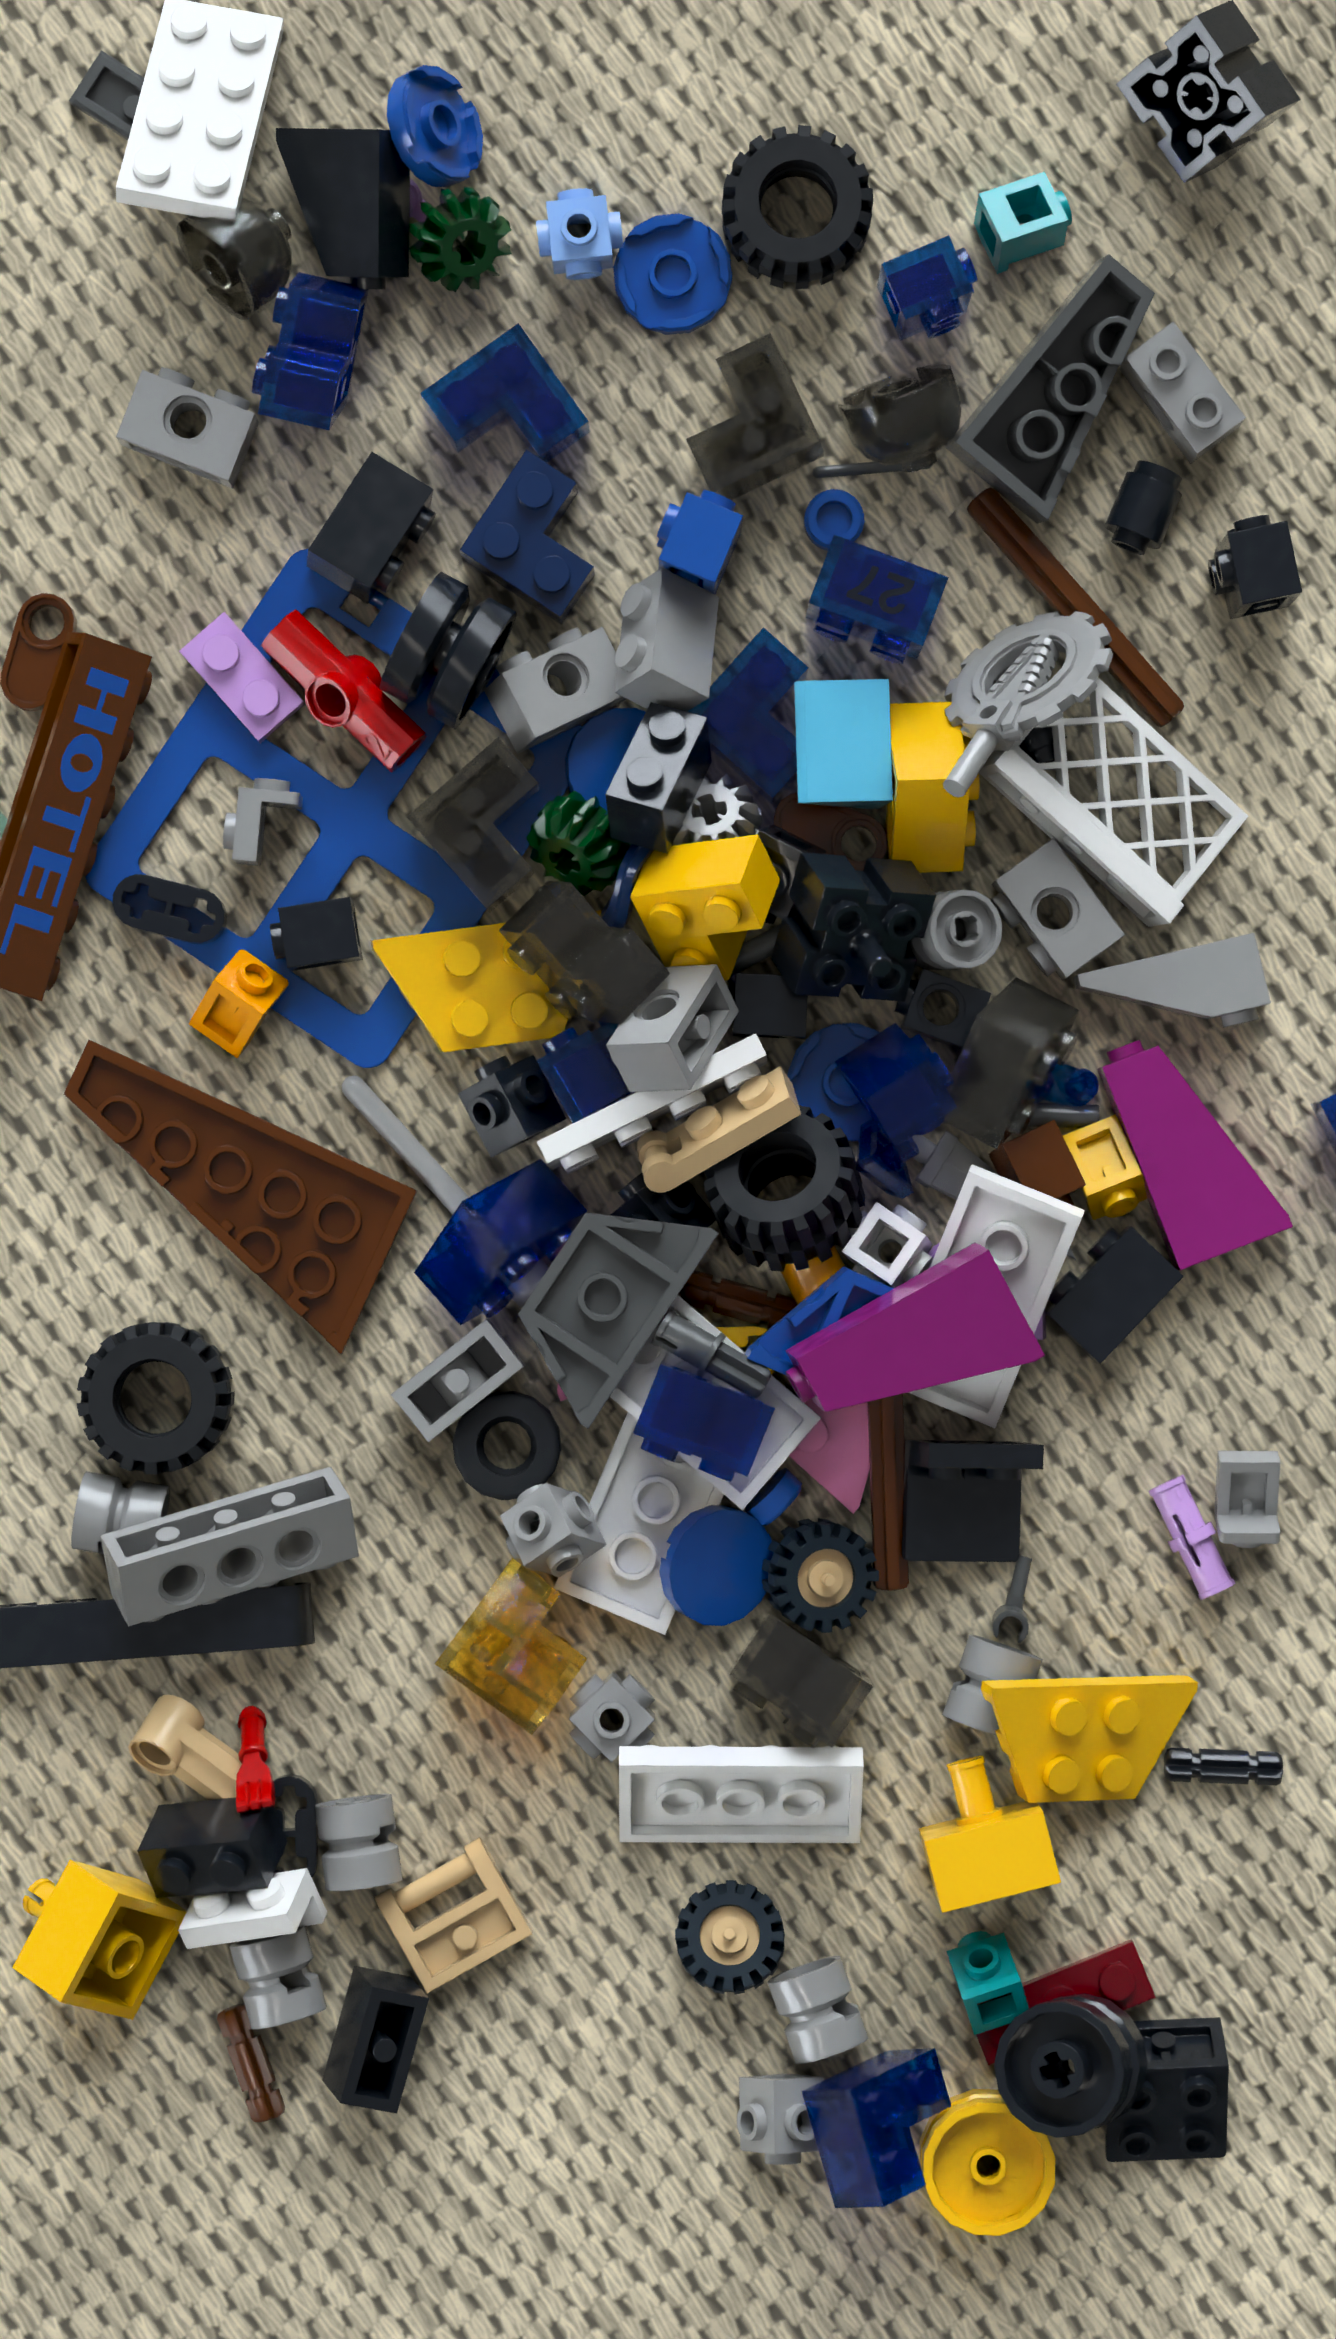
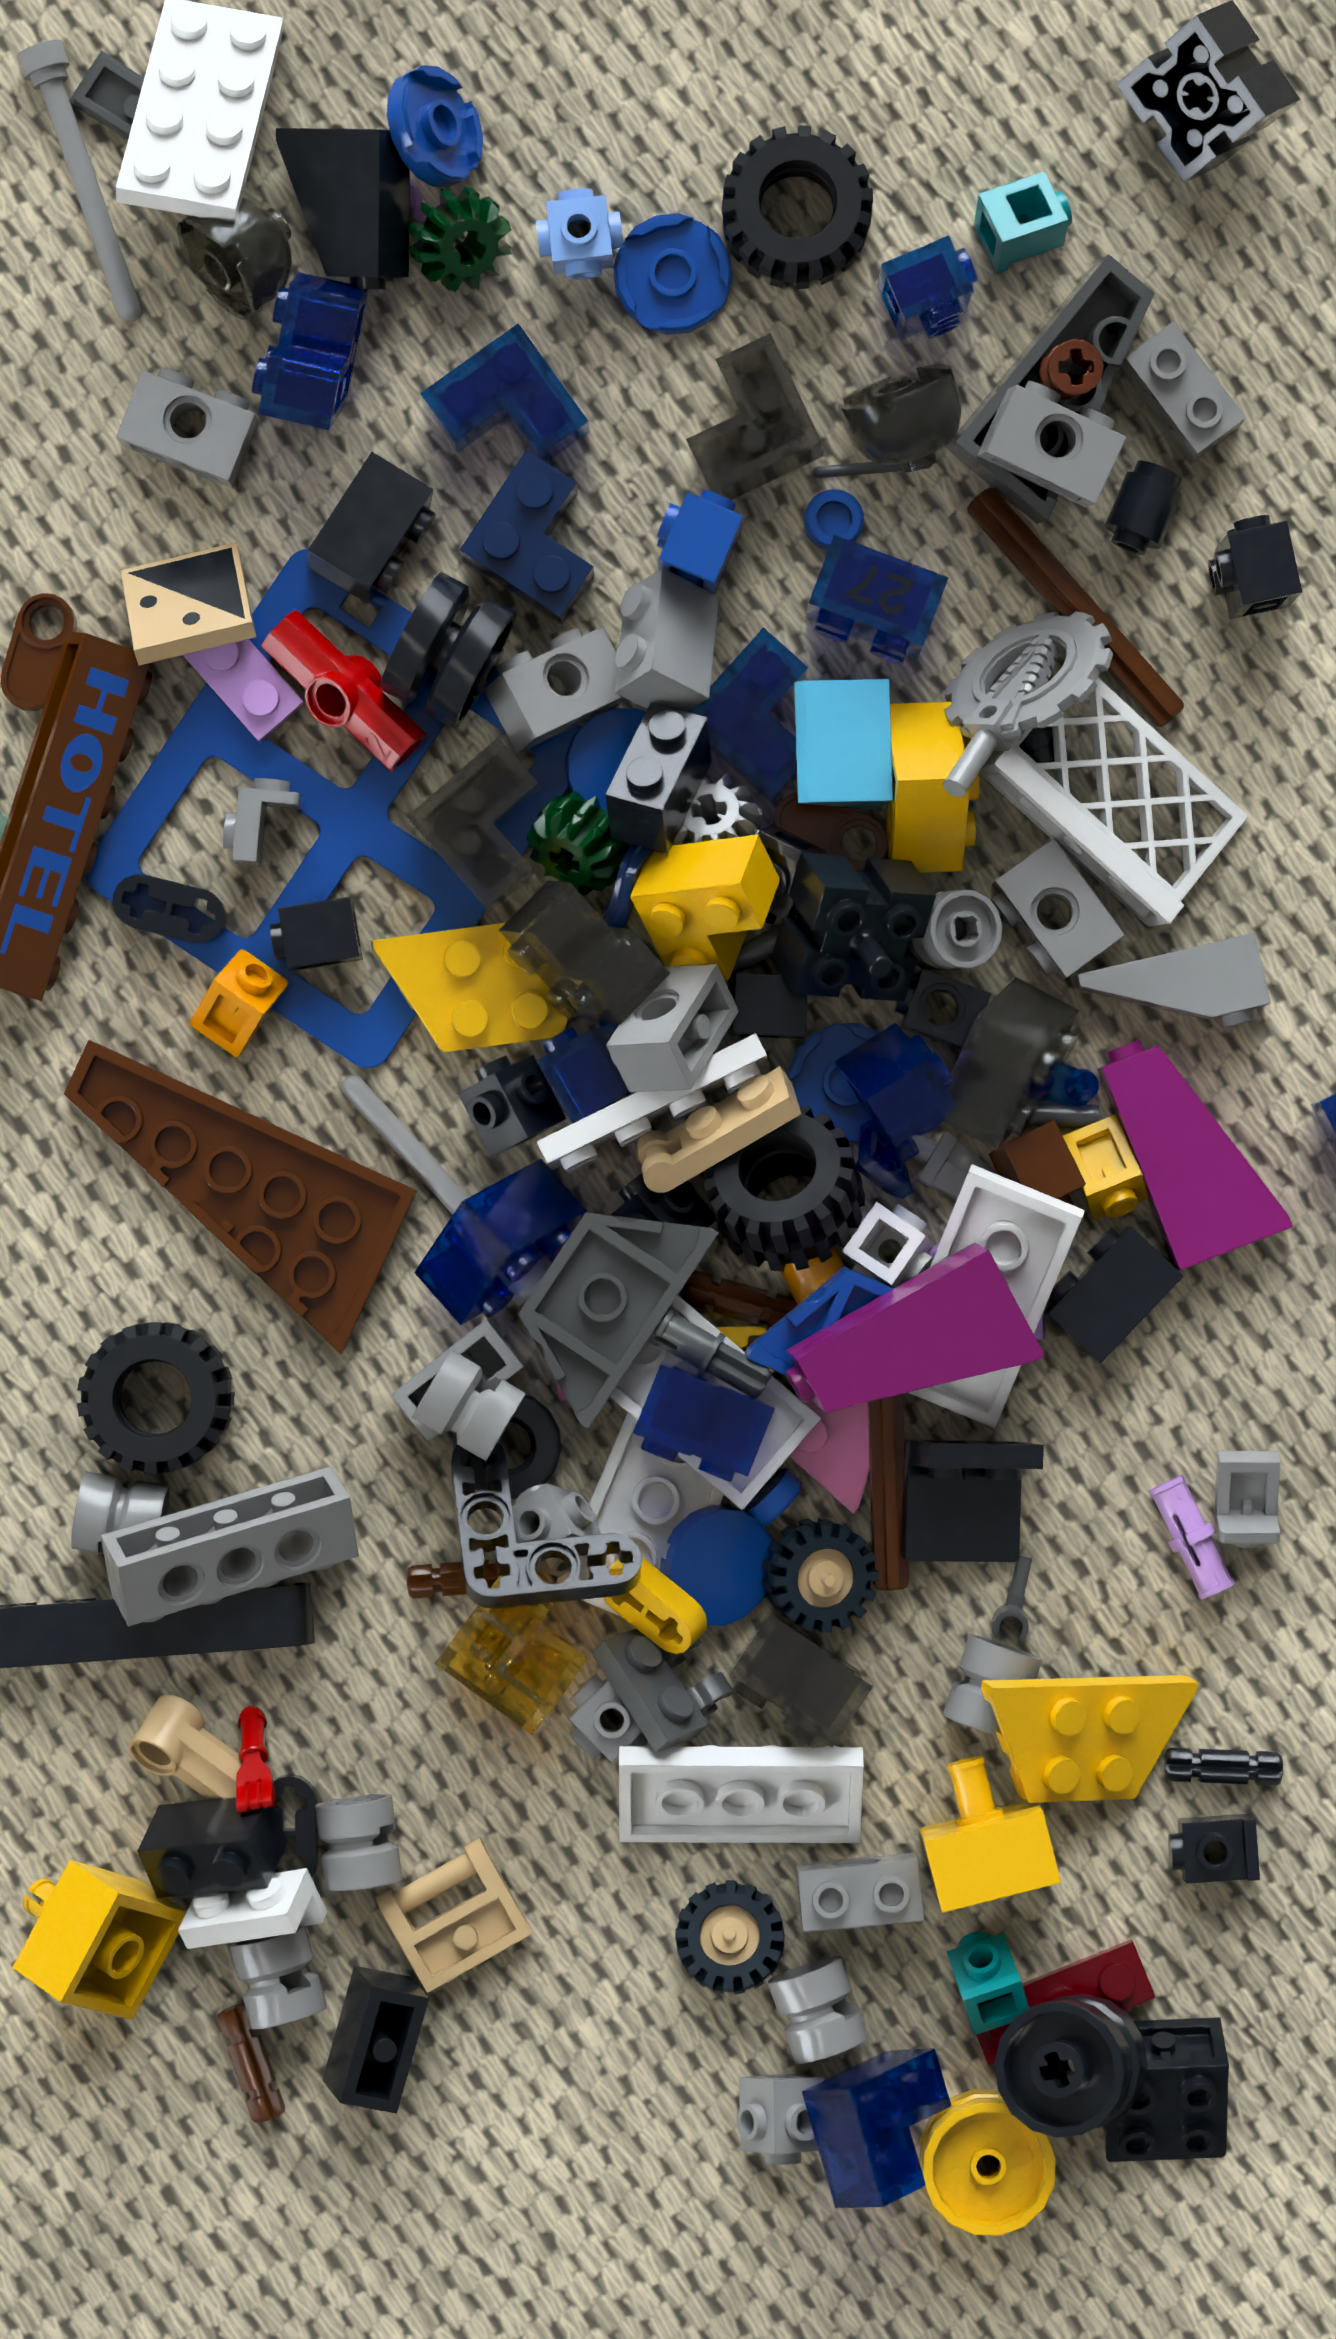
(45, 67): none -> light grey piece
(187, 604): none -> tan tile
(448, 1579): none -> reddish brown axle
(468, 1405): none -> light grey wheel
(519, 1560): none -> beam
(654, 1692): none -> dark grey plate
(656, 1605): none -> yellow beam
(859, 1892): none -> light grey brick
(1016, 445): none -> light grey brick
(1081, 354): none -> copper bush
(1236, 1833): none -> black brick

